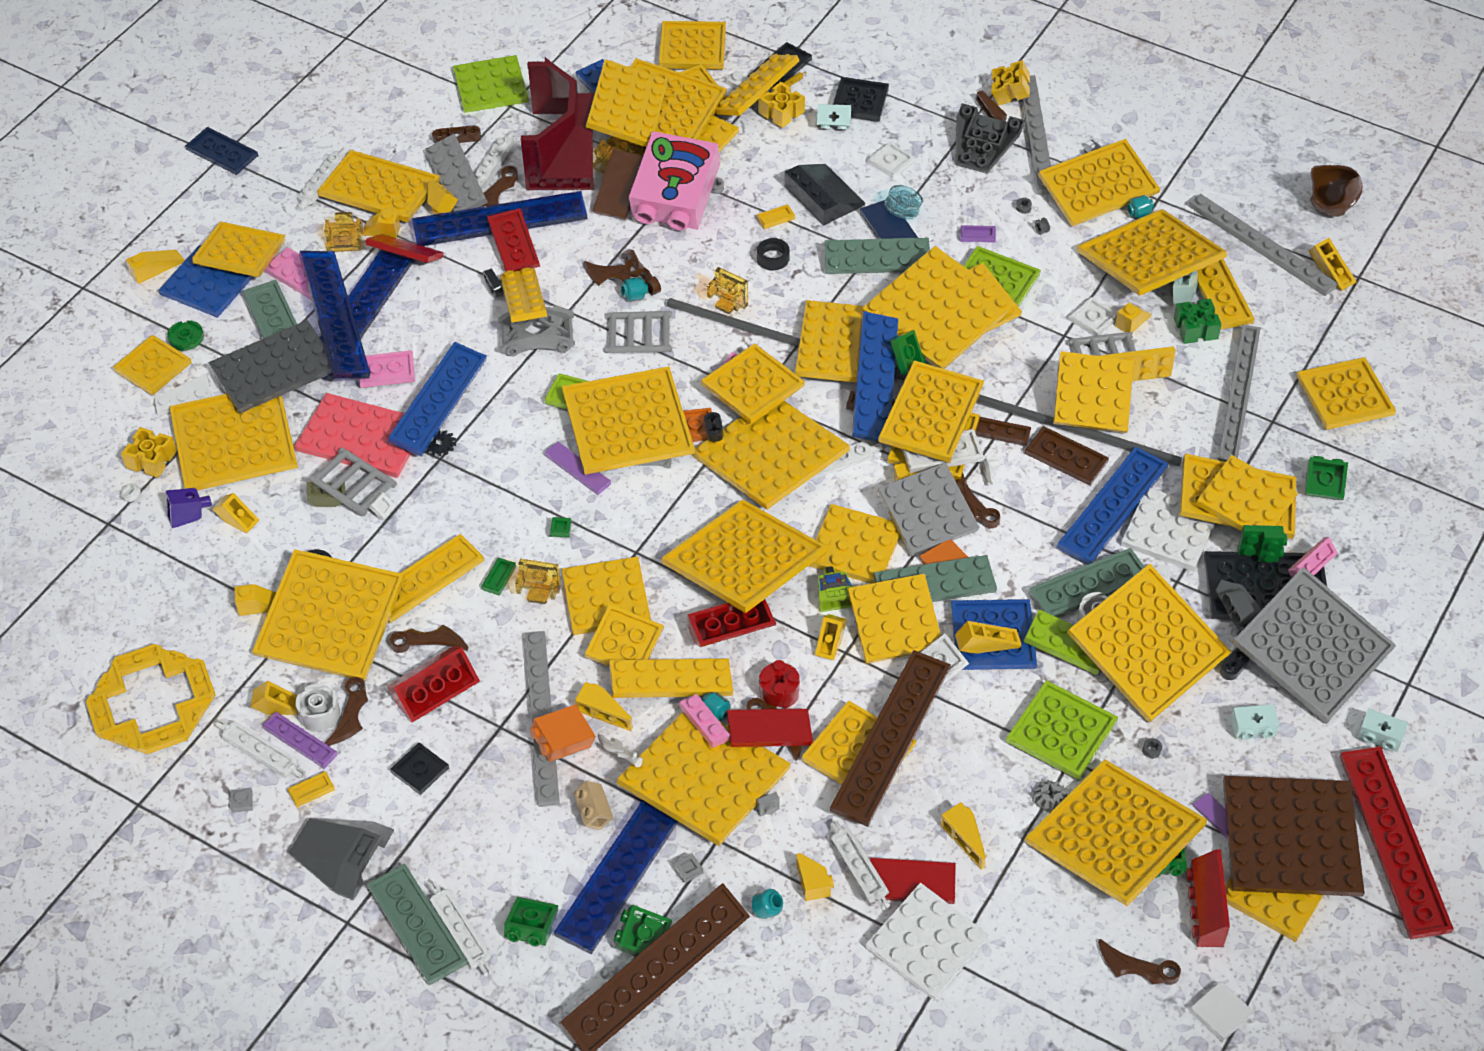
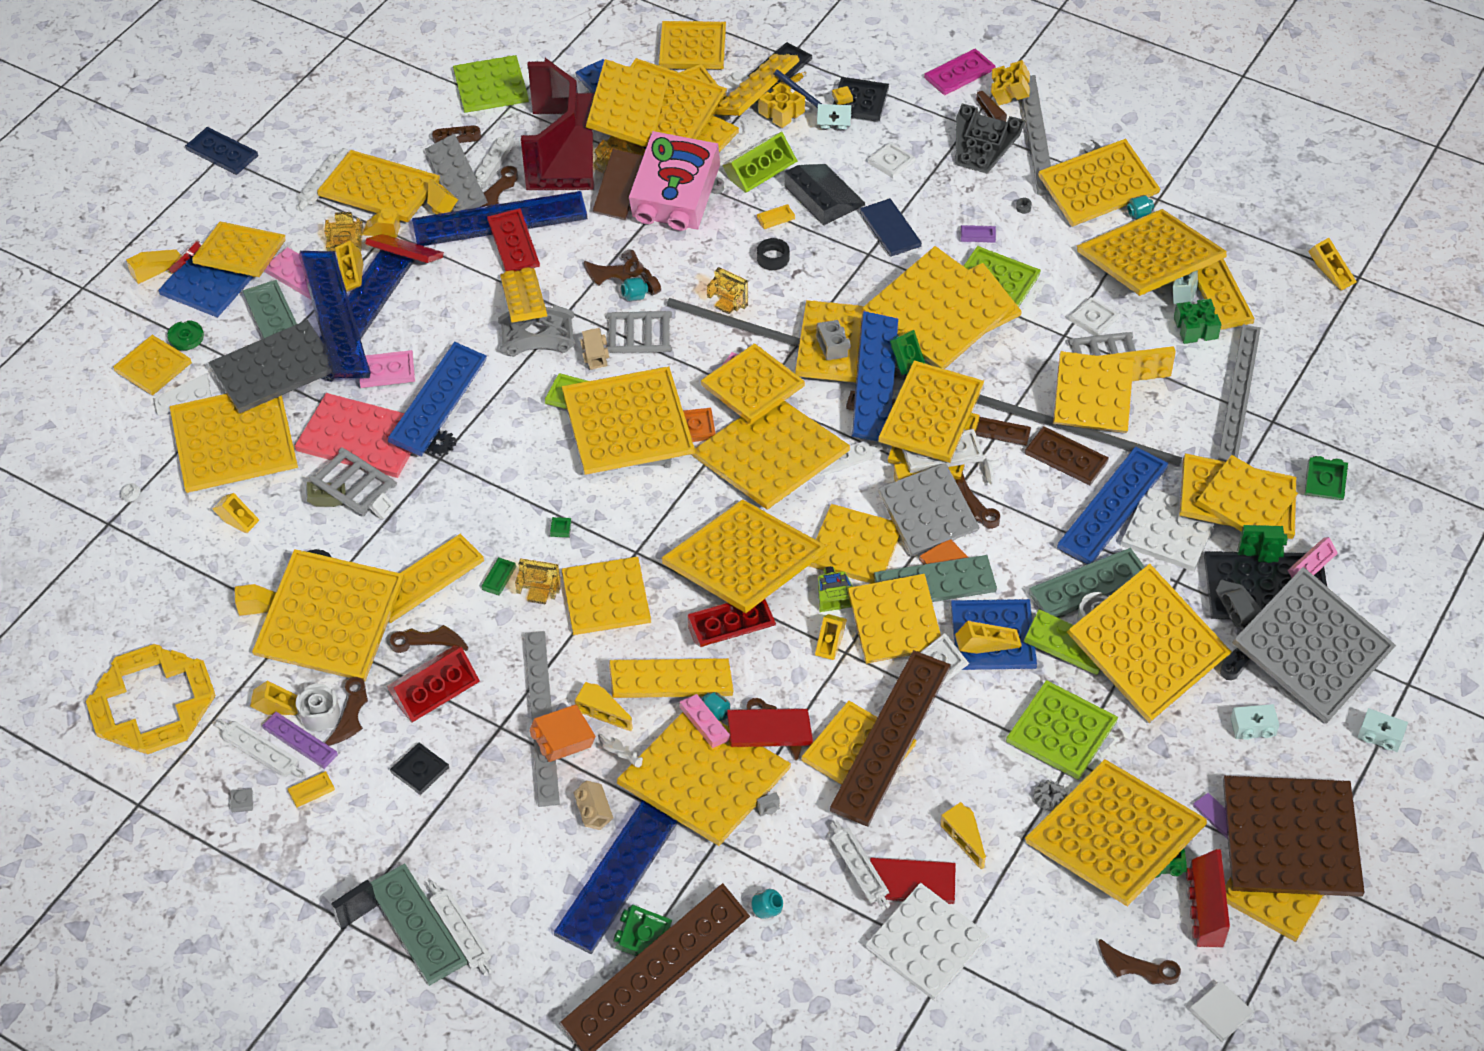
(149, 452): yellow brick -> none
(185, 506): dark purple torso -> none
(188, 252): none -> red tile
(339, 851): dark grey wedge -> none
(350, 264): none -> yellow slope
(354, 904): none -> black tile
(493, 282): black beam -> none
(530, 921): green plate -> none
(572, 464): medium lavender tile -> none
(595, 353): none -> tan brick
(623, 637): yellow plate -> none
(688, 868): light grey plate -> none
(710, 427): black beam -> none
(760, 162): none -> lime slope
(779, 684): red brick -> none
(795, 87): none -> dark blue bar
(813, 878): yellow slope -> none
(832, 340): none -> light grey brick
(842, 95): none -> yellow plate
(873, 255): sand green plate -> none
(903, 202): clear light blue wheel -> none
(959, 71): none -> dark pink tile
(1042, 225): dark grey bush -> none
(1131, 317): yellow slope -> none
(1150, 753): dark grey bush -> none
(1263, 245): light grey plate -> none
(1335, 188): reddish brown piece -> none
(1345, 393): yellow plate -> none
(1396, 843): red plate -> none

